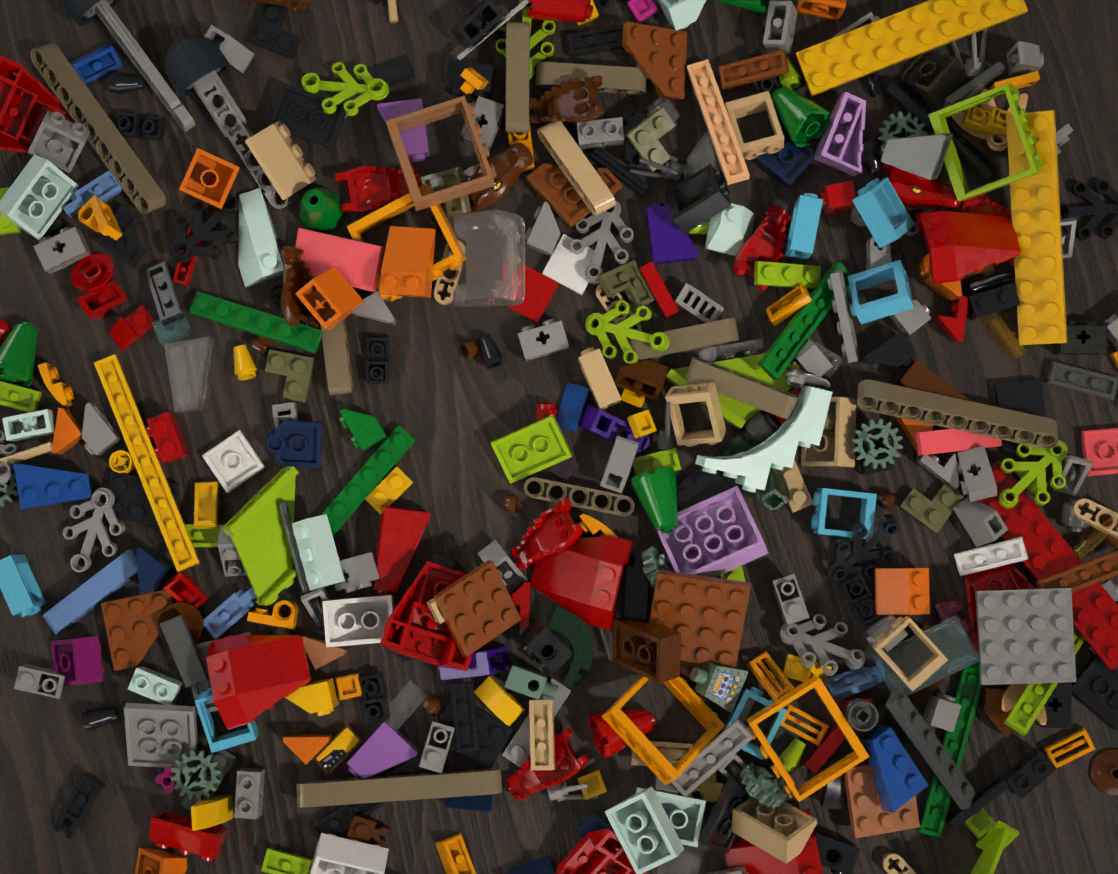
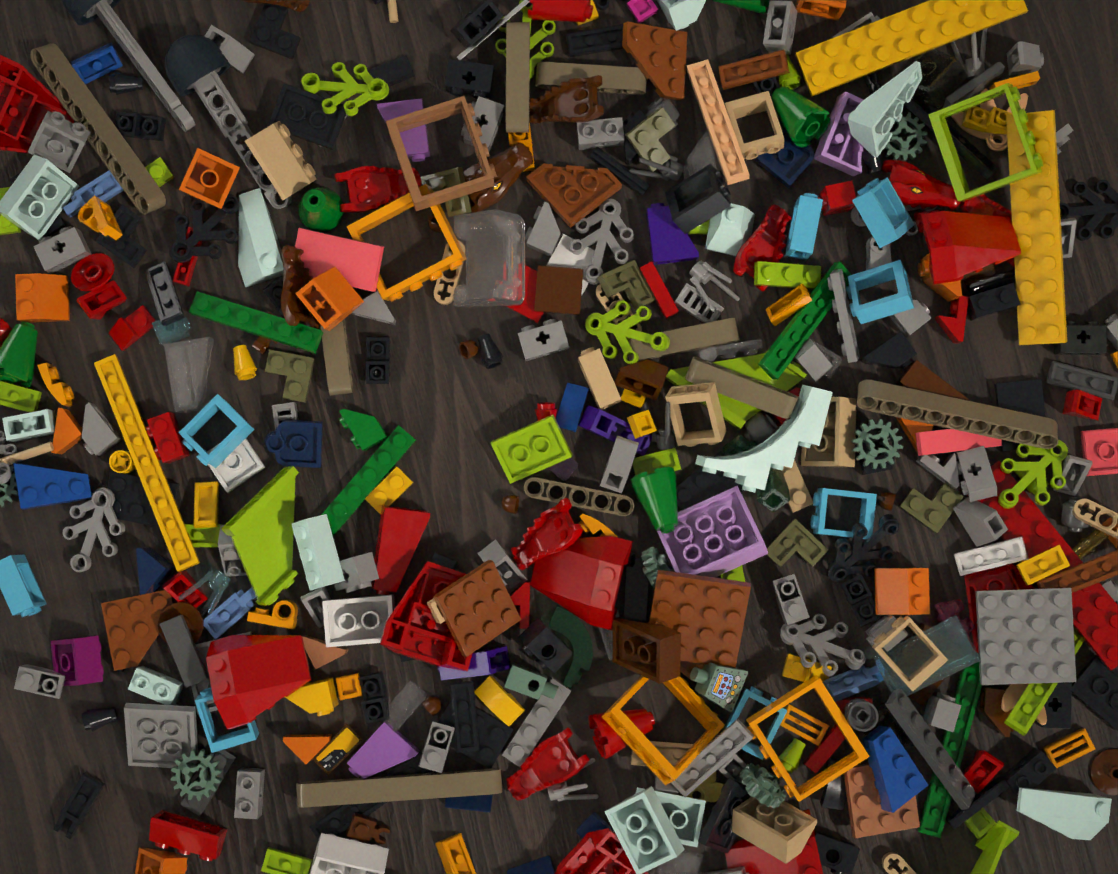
(42, 297): none -> orange slope
(92, 592): medium blue beam -> none
(159, 172): none -> lime plate
(162, 779): dark pink plate -> none
(211, 812): yellow slope -> none
(217, 582): none -> clear light blue plant
(229, 444): none -> medium azure window
(287, 523): dark grey bar -> none
(408, 262): orange slope -> none
(473, 81): light orange tile -> none
(542, 734): tan plate -> none
(558, 290): none -> reddish brown tile
(576, 167): tan beam -> none
(595, 784): yellow plate -> none
(704, 273): none -> light grey plant
(767, 678): light orange tile -> none
(795, 539): none -> olive plate
(799, 379): light grey plate -> none
(877, 113): none -> light aqua wedge
(917, 154): slope -> none
(982, 769): none -> red slope
(1007, 337): clear yellow pin -> none
(1043, 565): none -> yellow plate
(1070, 813): none -> light aqua wedge
(1082, 405): none -> red slope

